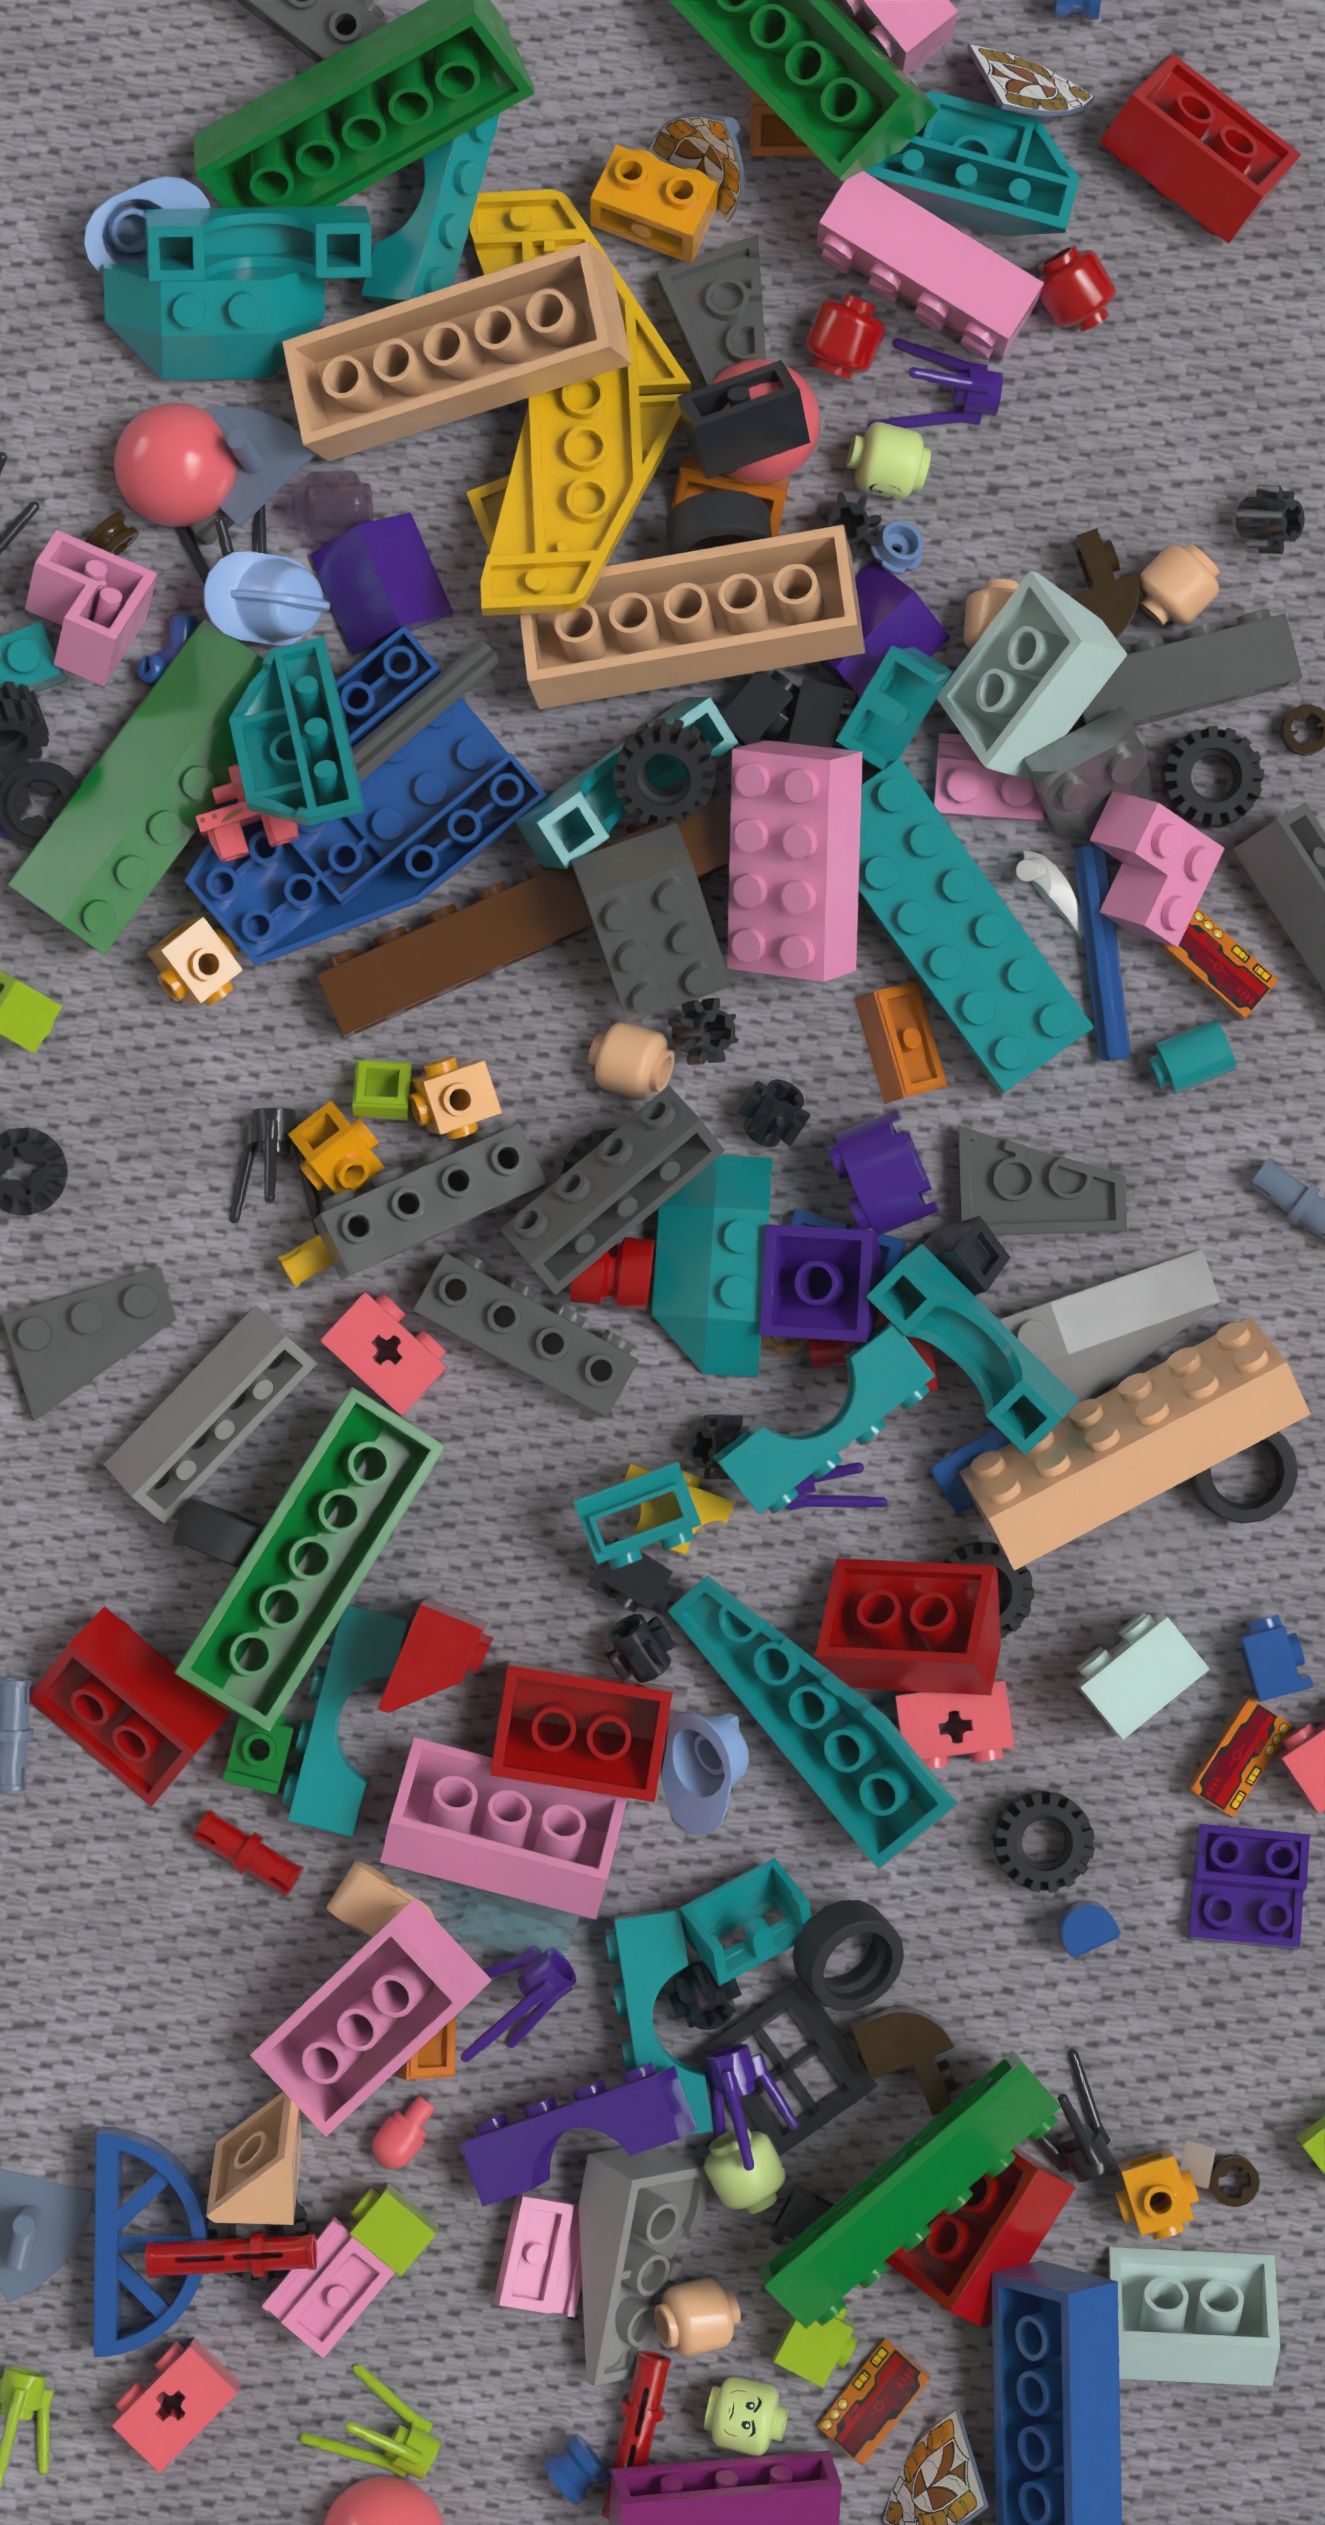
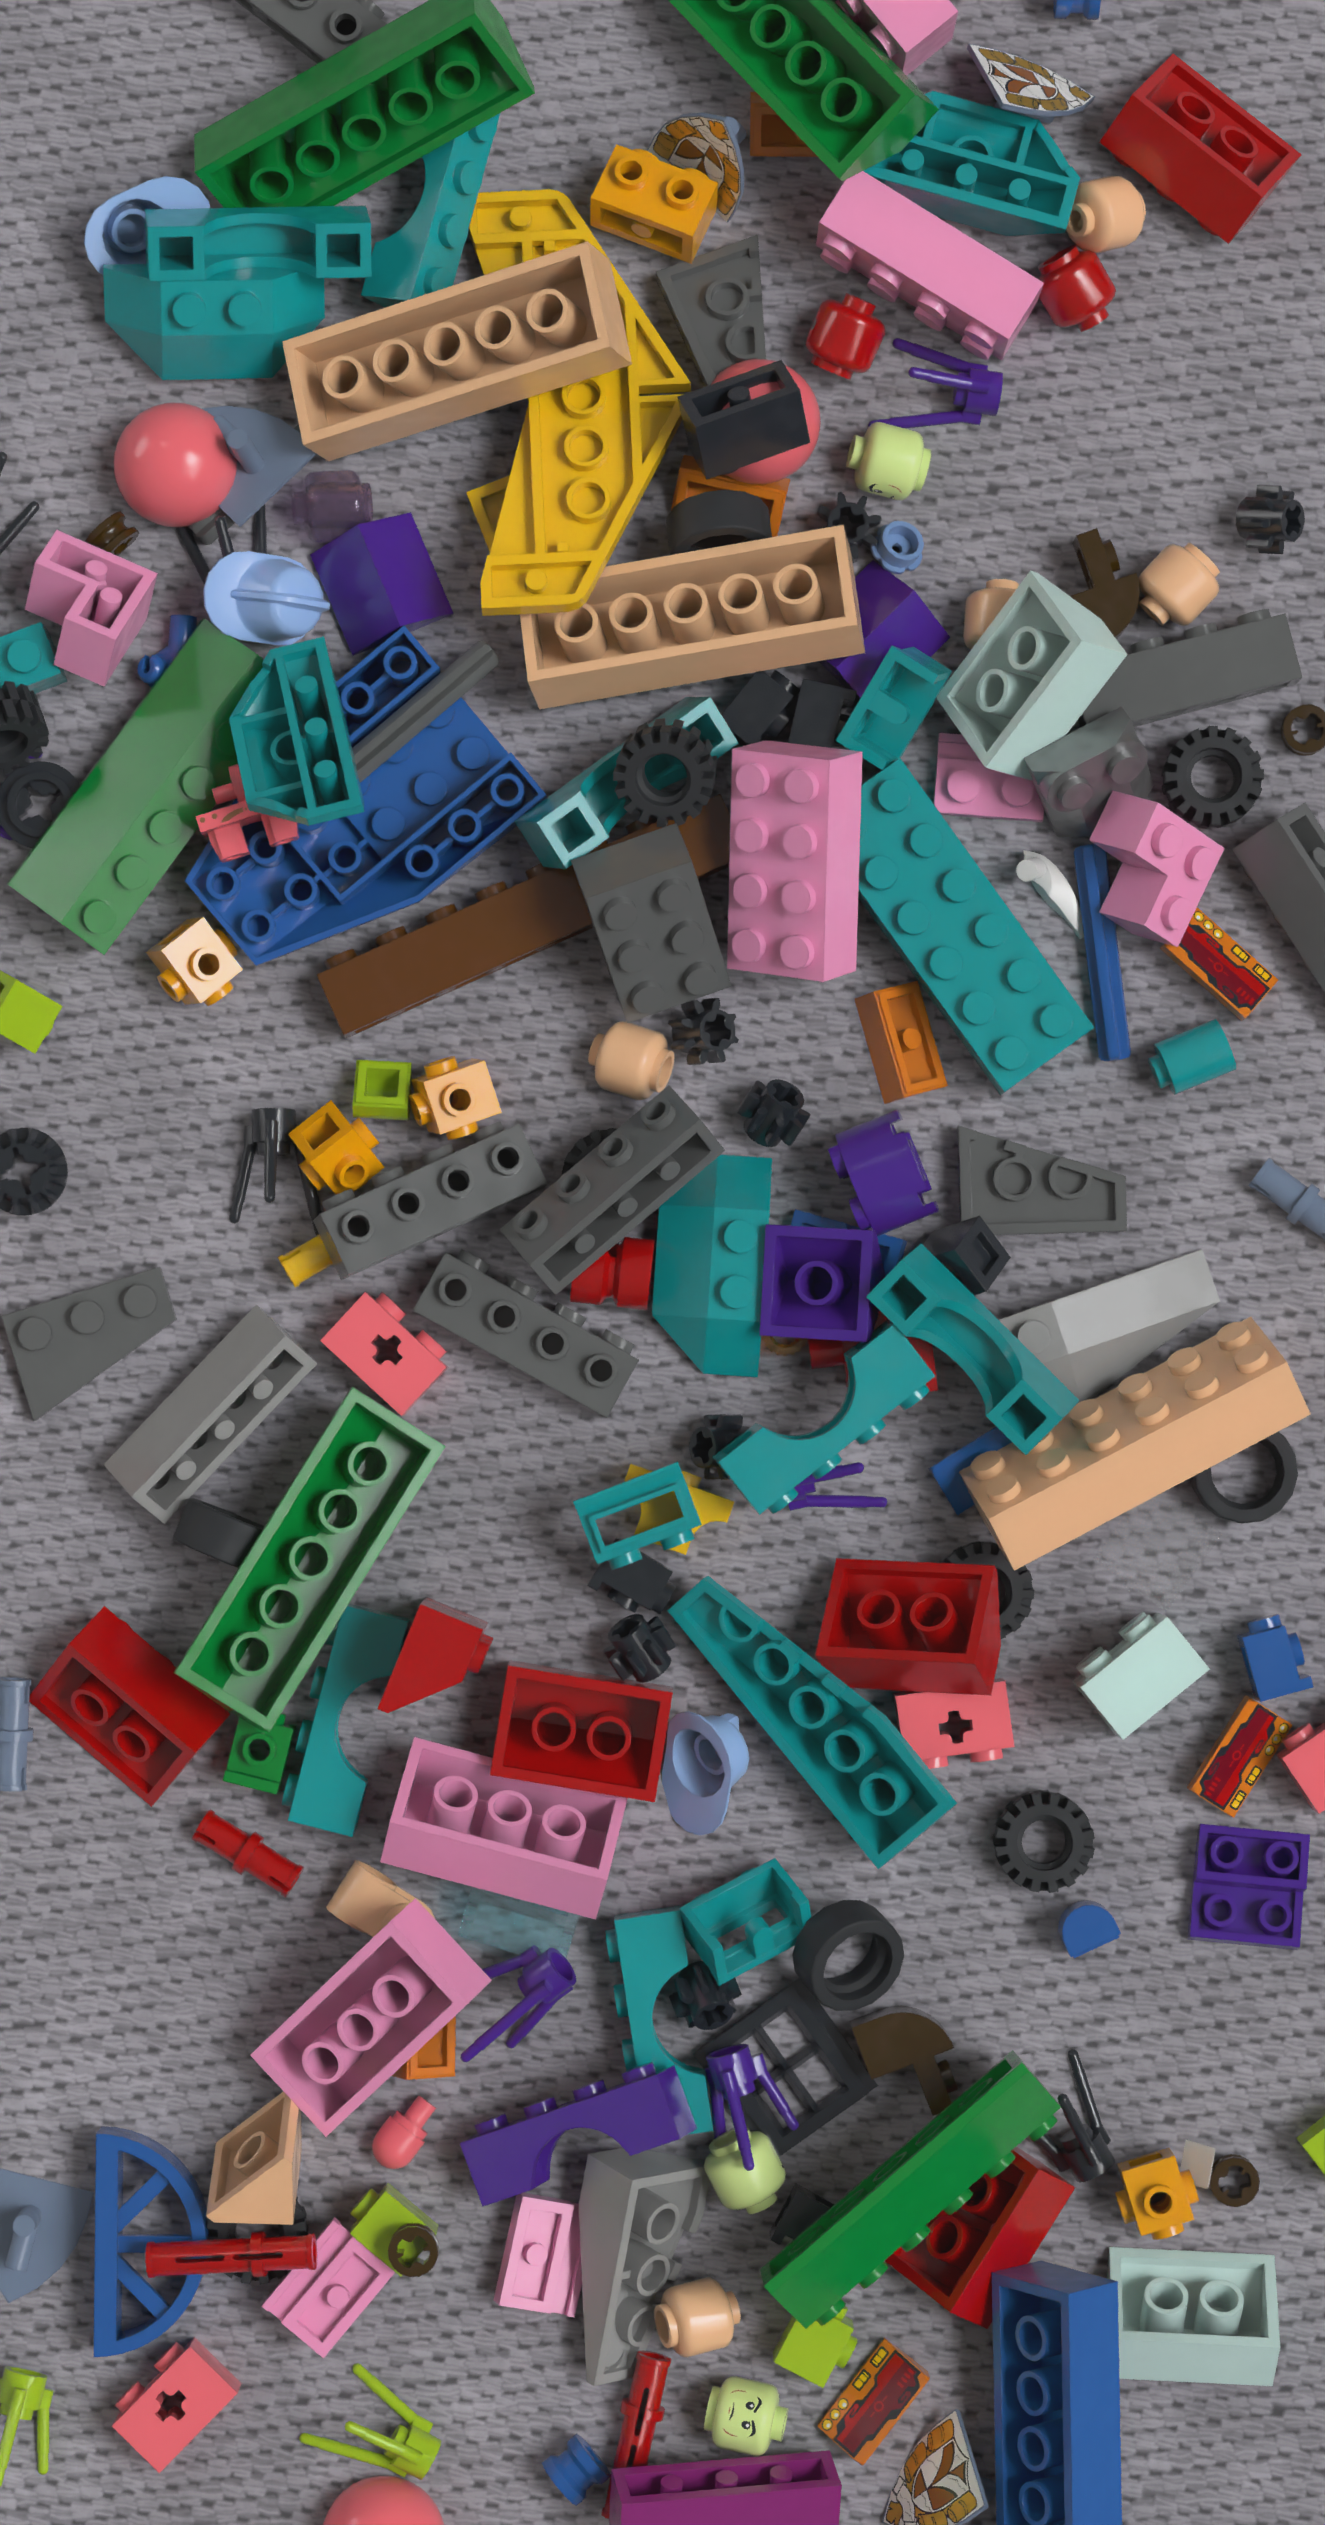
(418, 2266): none -> dark brown bush
(1106, 214): none -> light nougat head

